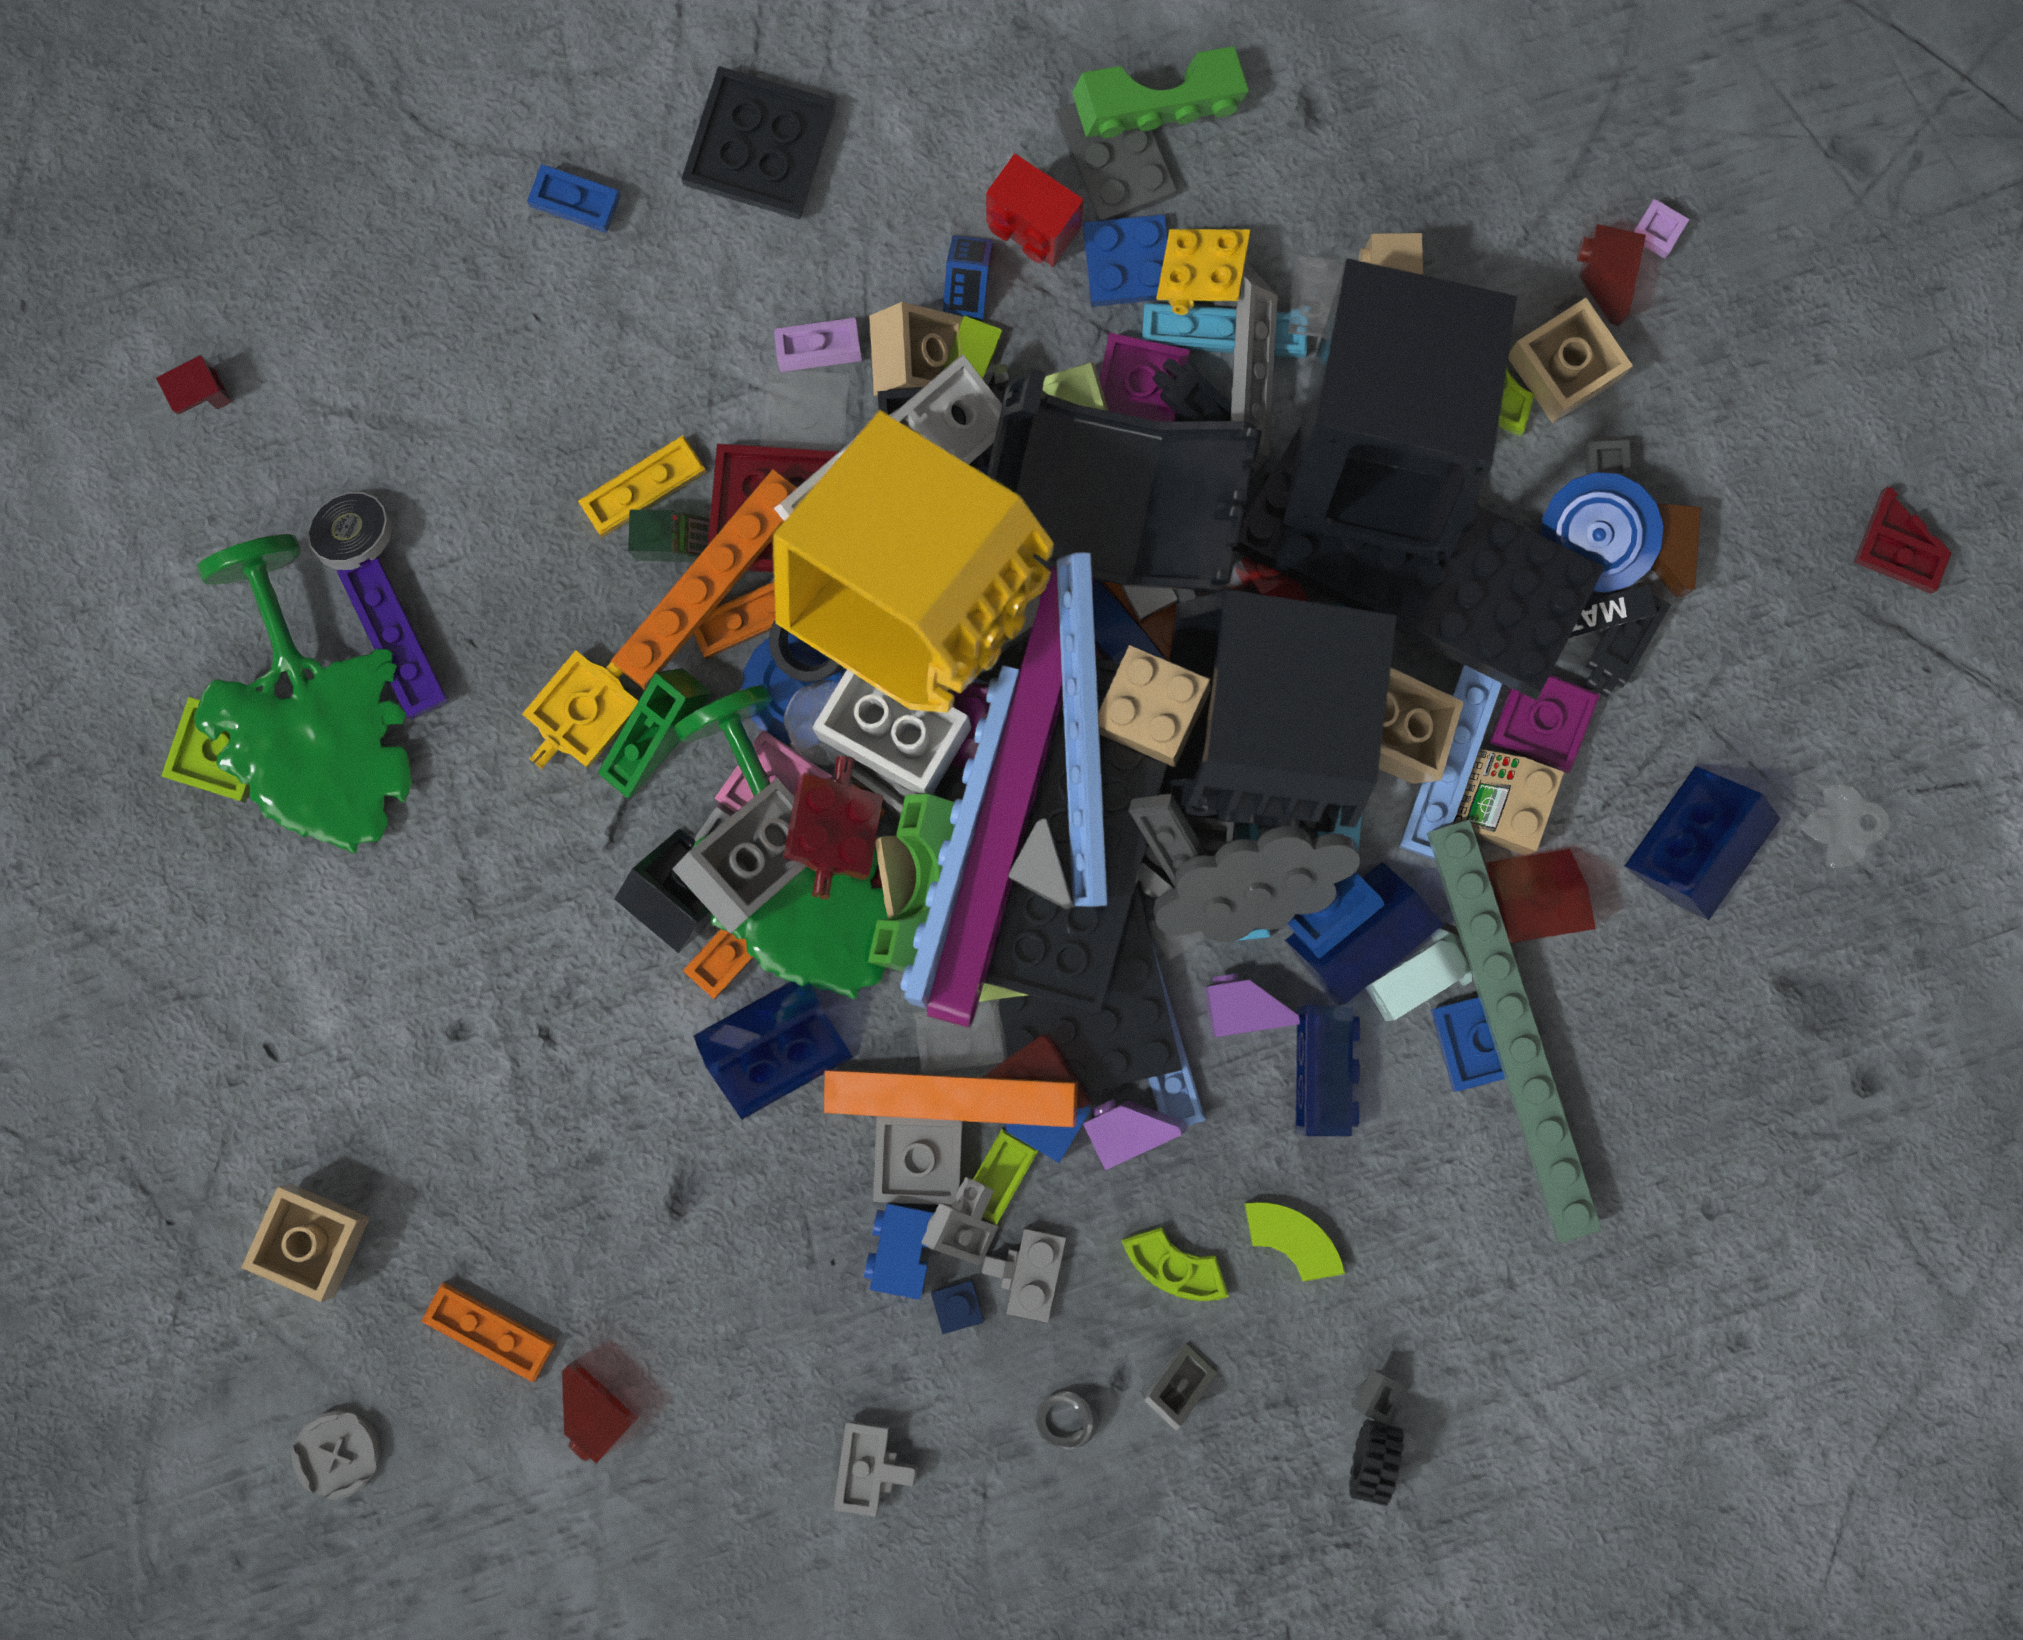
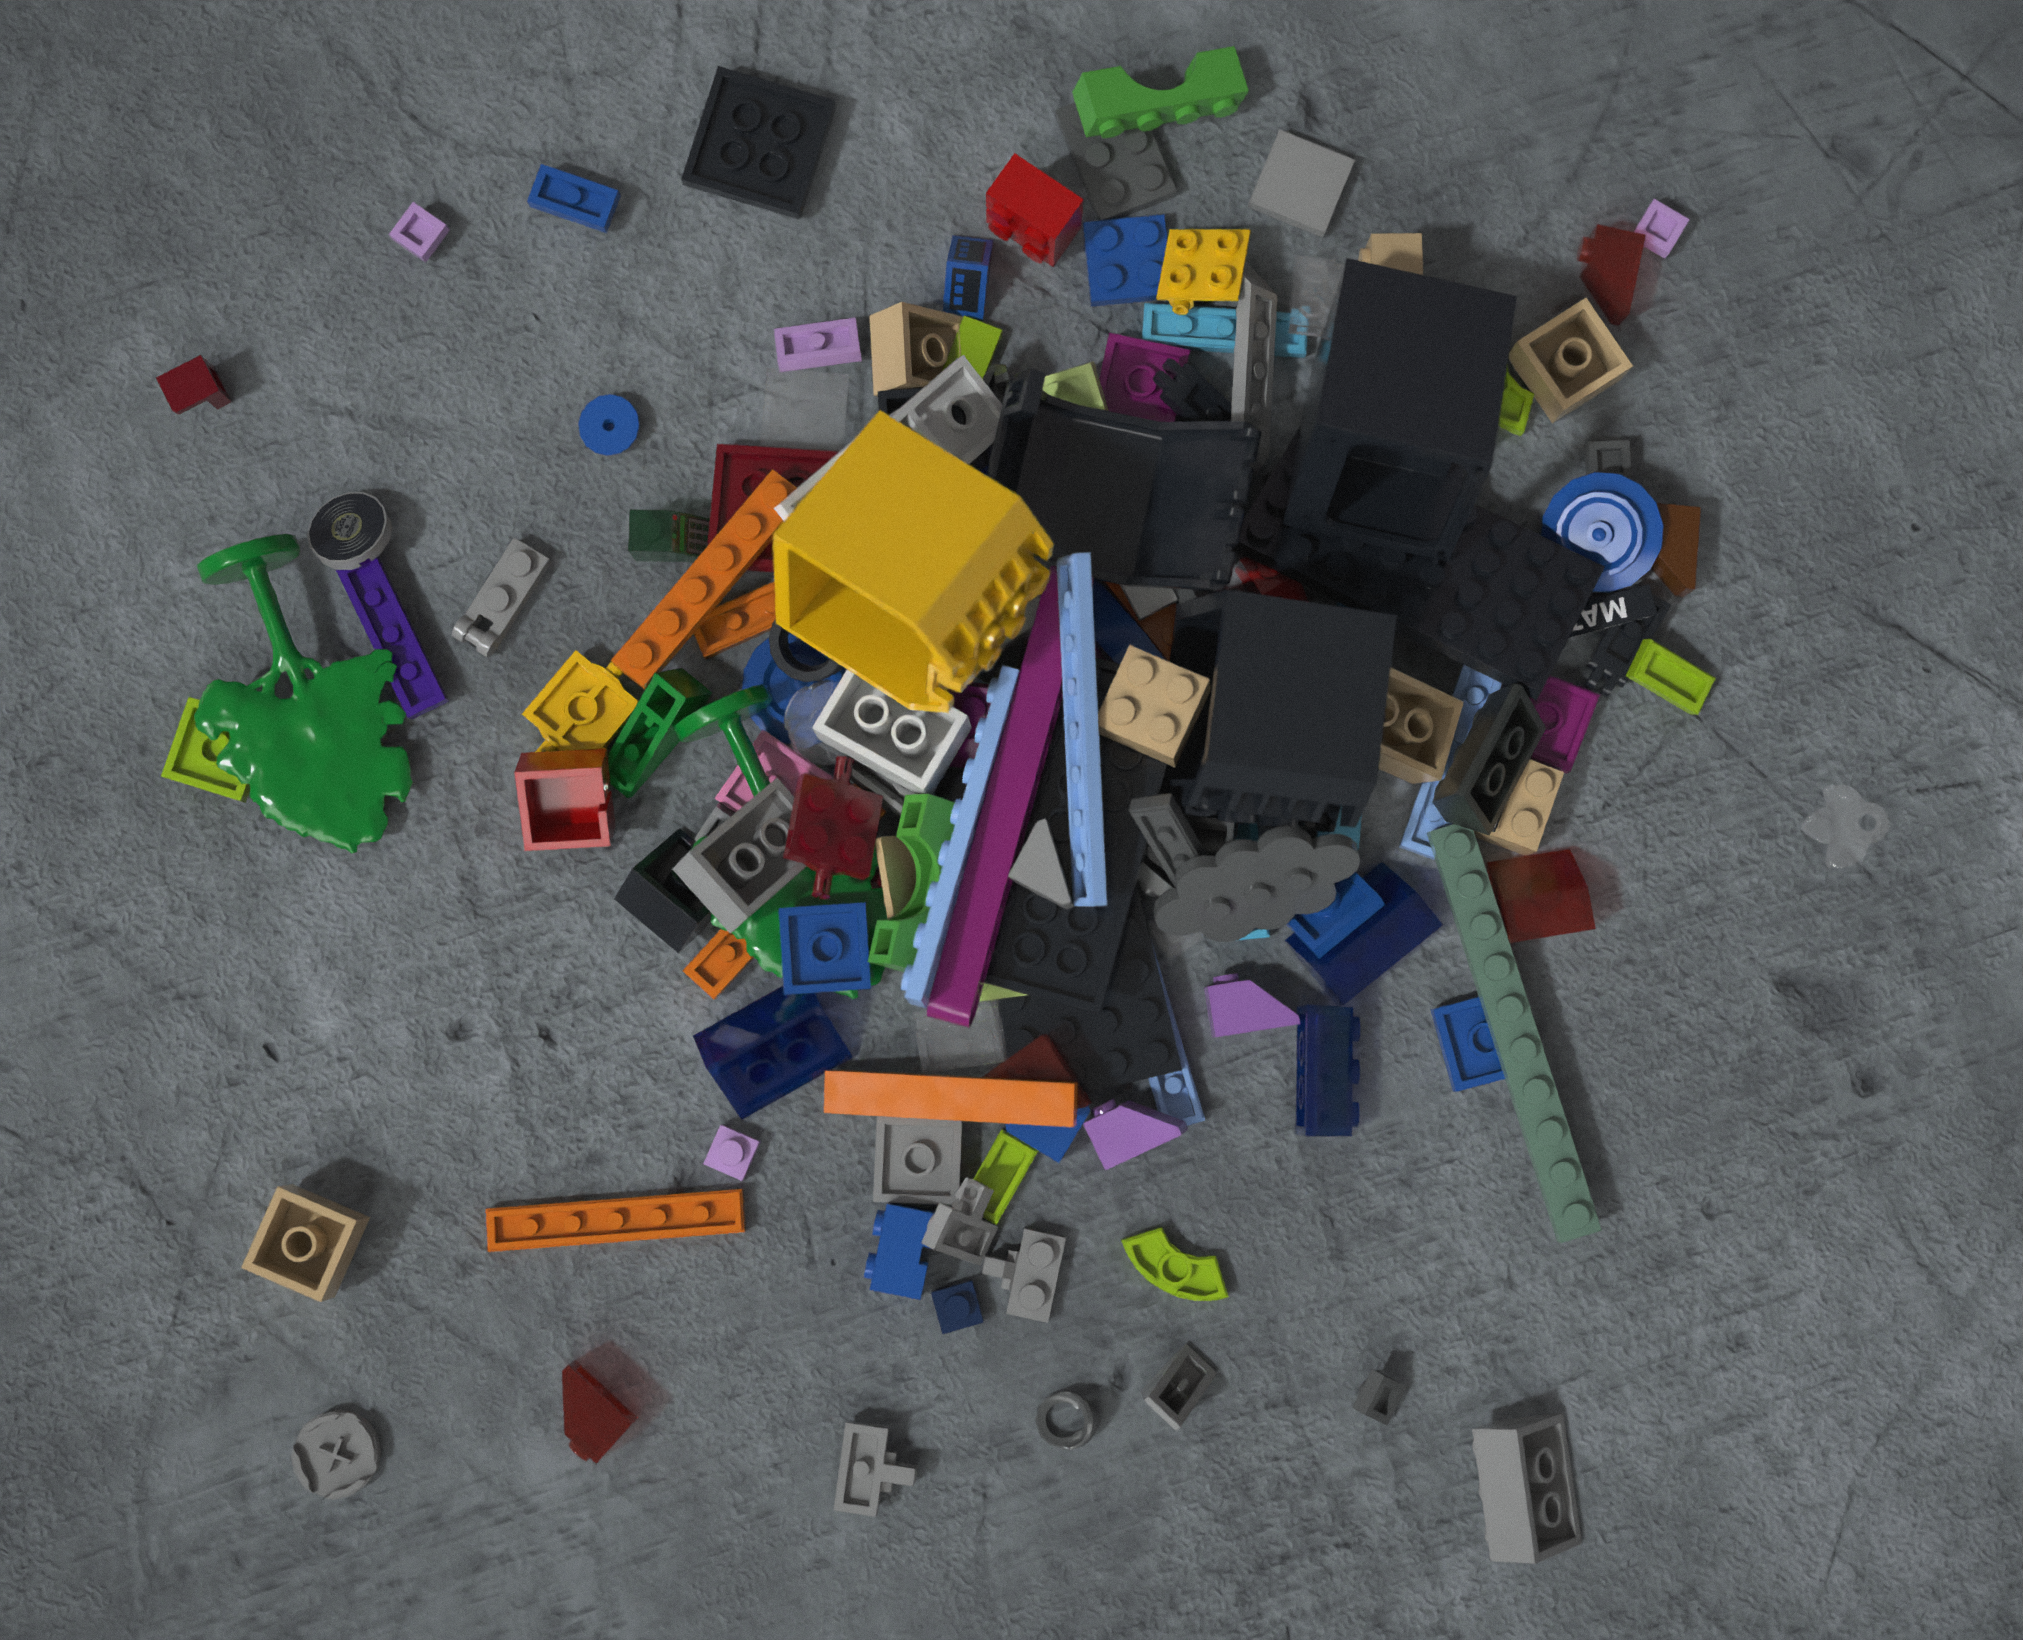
(419, 232): none -> lavender plate
(488, 1331): orange tile -> none
(502, 597): none -> light grey plate
(565, 799): none -> red piece
(608, 425): none -> blue piece
(615, 1220): none -> orange tile
(642, 485): yellow tile -> none
(732, 1152): none -> lavender plate
(824, 948): none -> blue plate
(1296, 1237): lime tile -> none
(1301, 183): none -> light grey tile
(1376, 1462): black tyre -> none
(1421, 976): light aqua piece -> none
(1490, 760): none -> pearl dark grey slope
(1526, 1488): none -> light grey slope
(1670, 676): none -> lime tile
(1703, 841): clear blue slope -> none
(1902, 546): dark red wing -> none

